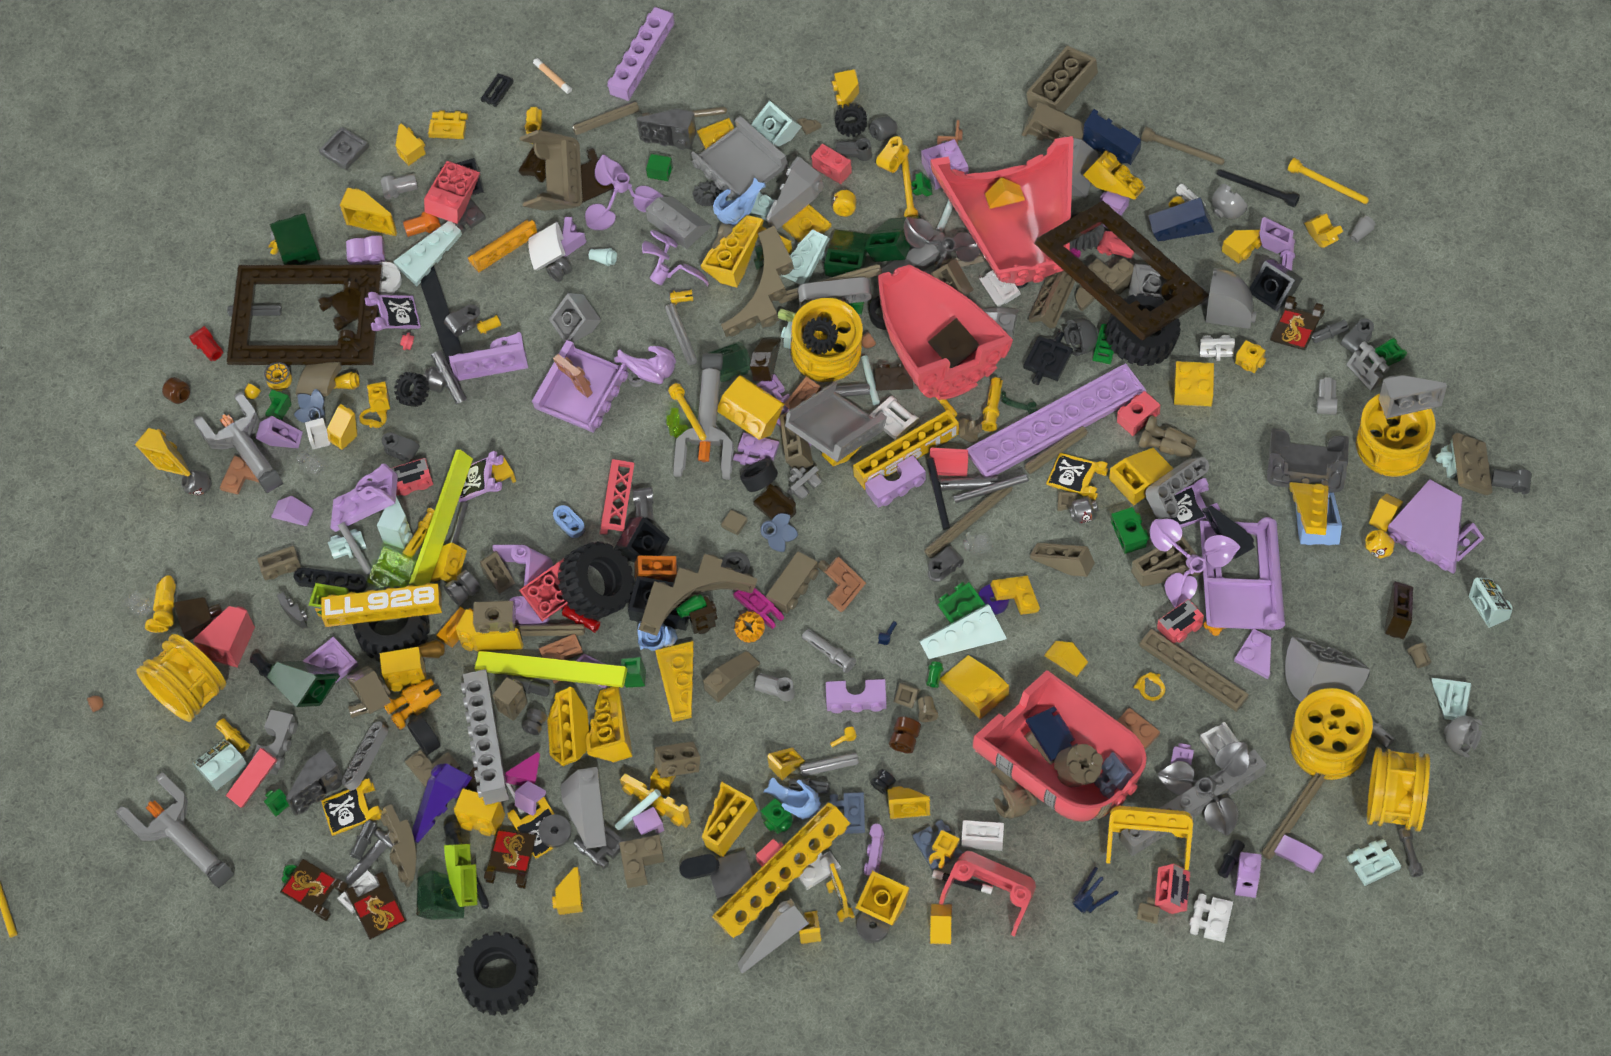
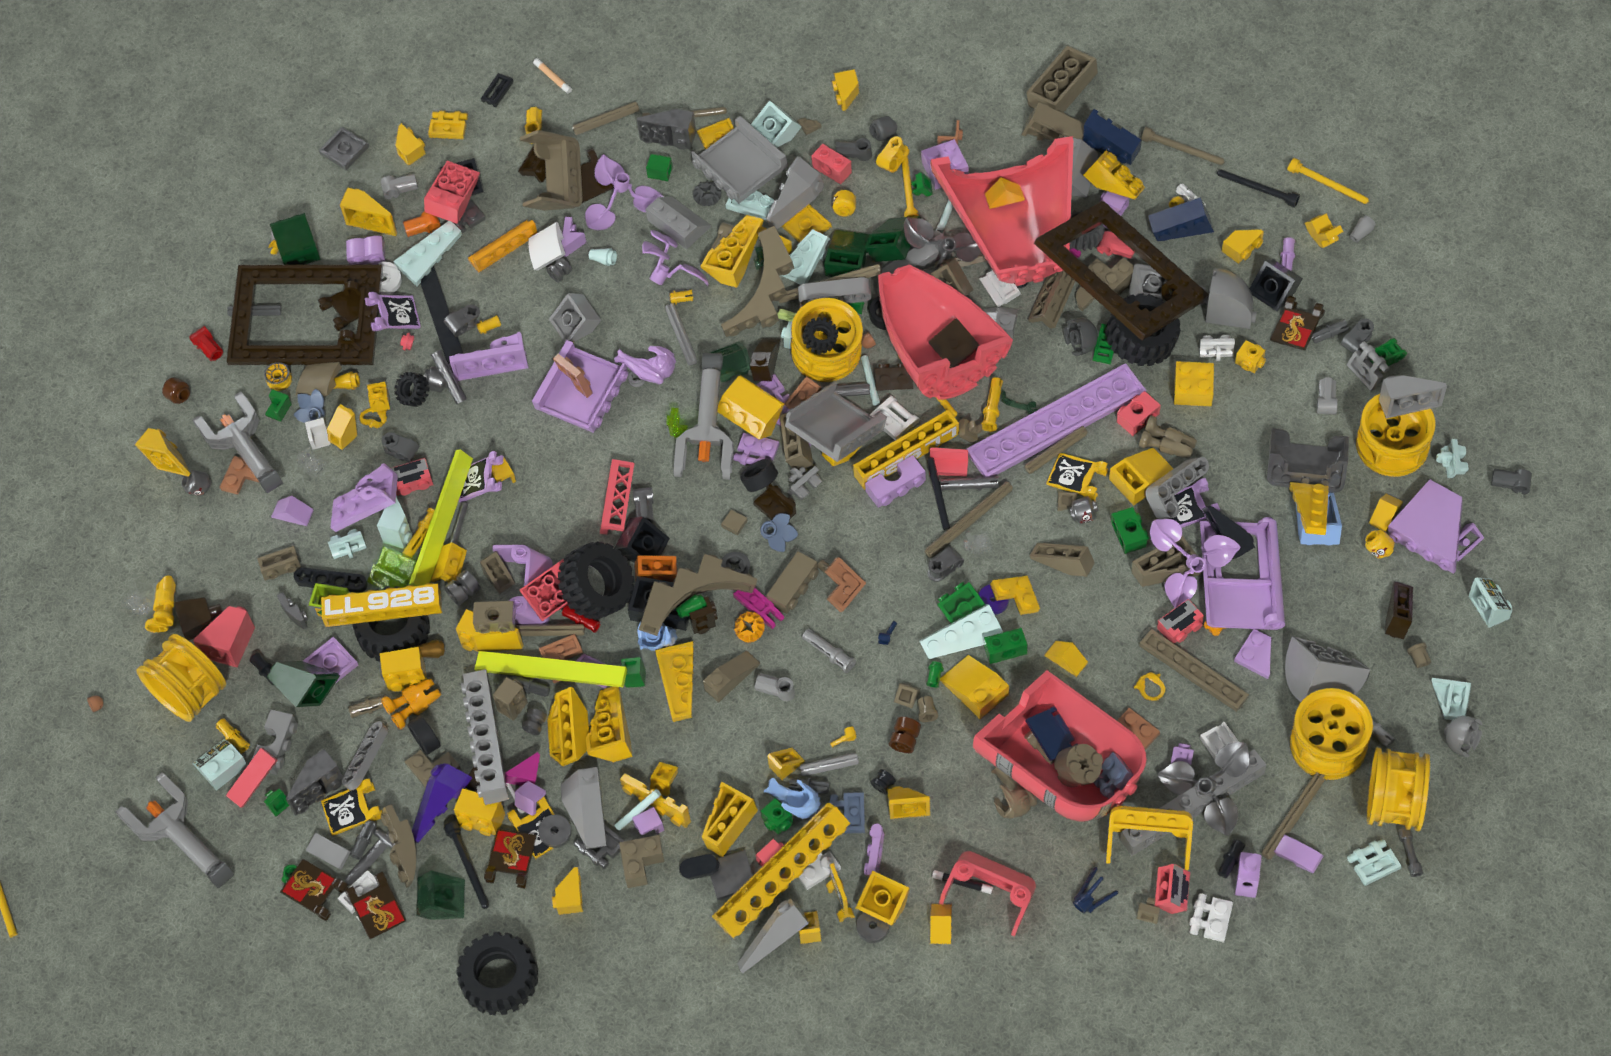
(251, 391): yellow hinge -> none
(278, 433): lavender slope -> none
(328, 851): none -> light grey slope
(355, 548): light grey bar -> none
(369, 689): dark tan wedge -> none
(448, 633): light orange panel -> none
(461, 874): lime slope -> none
(570, 522): light blue plate -> none
(641, 53): lavender brick -> none
(677, 393): yellow piece -> none
(677, 759): dark tan brick -> none
(735, 210): light blue hair -> none
(853, 128): black tyre -> none
(871, 698): lavender arch -> none
(925, 841): sand blue plate -> none
(944, 846): yellow plate -> none
(982, 835): white panel -> none
(991, 488): flat silver bar -> none
(1005, 645): none -> green brick
(1048, 358): black plate -> none
(1227, 203): light grey cylinder -> none
(1275, 236): lavender slope -> none
(1472, 464): dark tan plate -> none

